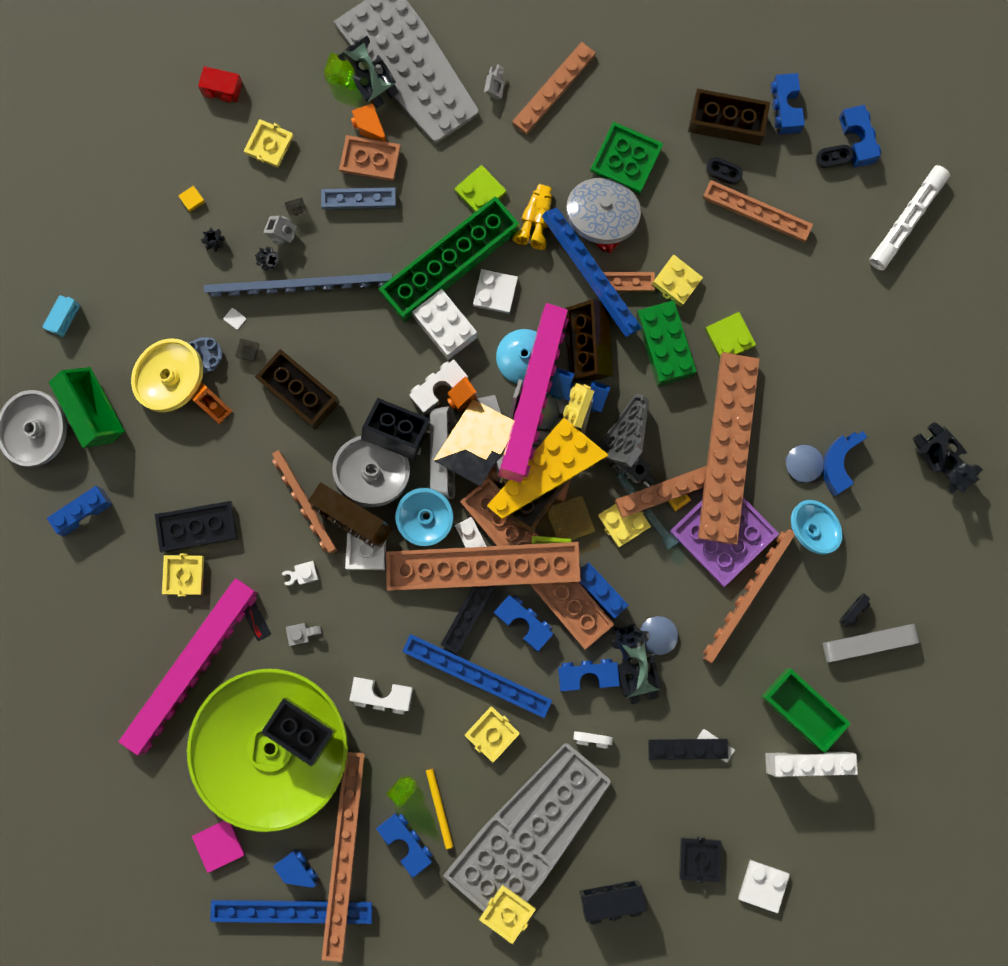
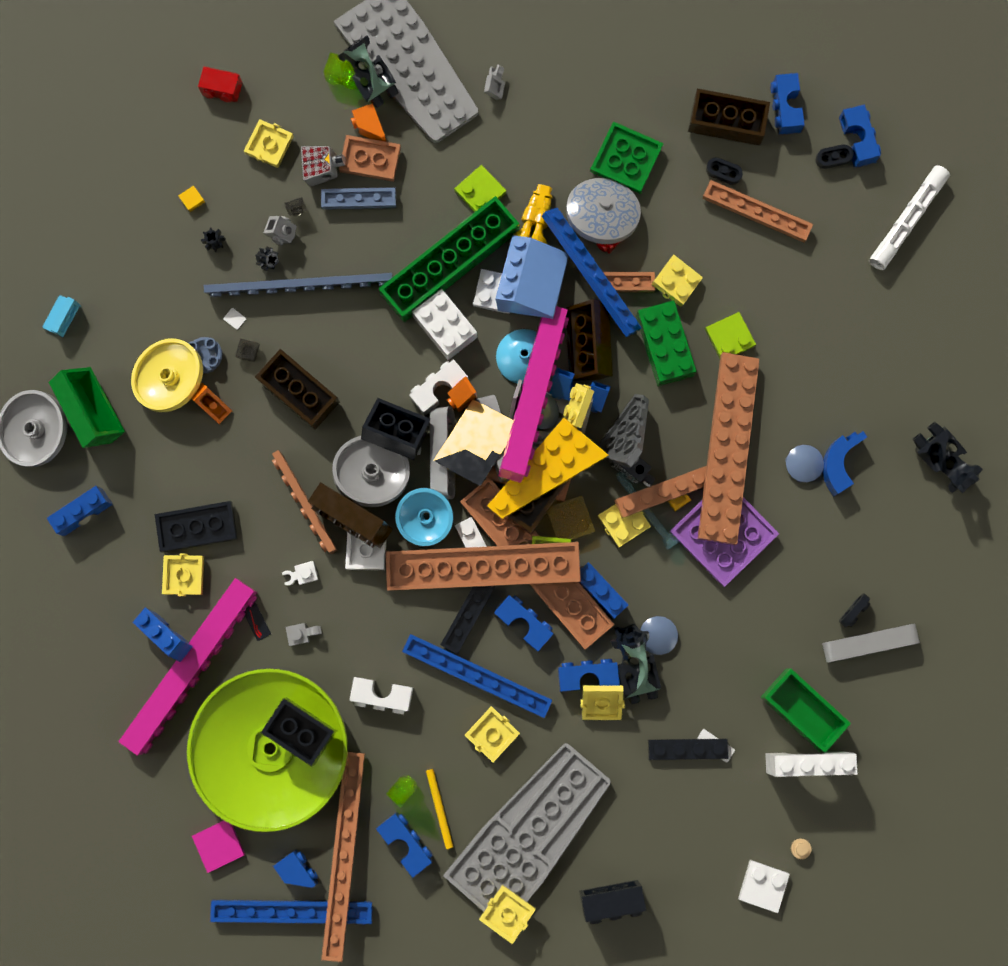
(165, 638): none -> blue arch
(320, 164): none -> light grey torso
(531, 278): none -> medium blue slope
(553, 88): nougat plate -> none
(601, 740): white plate -> none
(602, 703): none -> light yellow plate
(700, 859): black plate -> none
(743, 602): nougat plate -> none
(801, 848): none -> tan plate
(816, 527): medium azure dish -> none

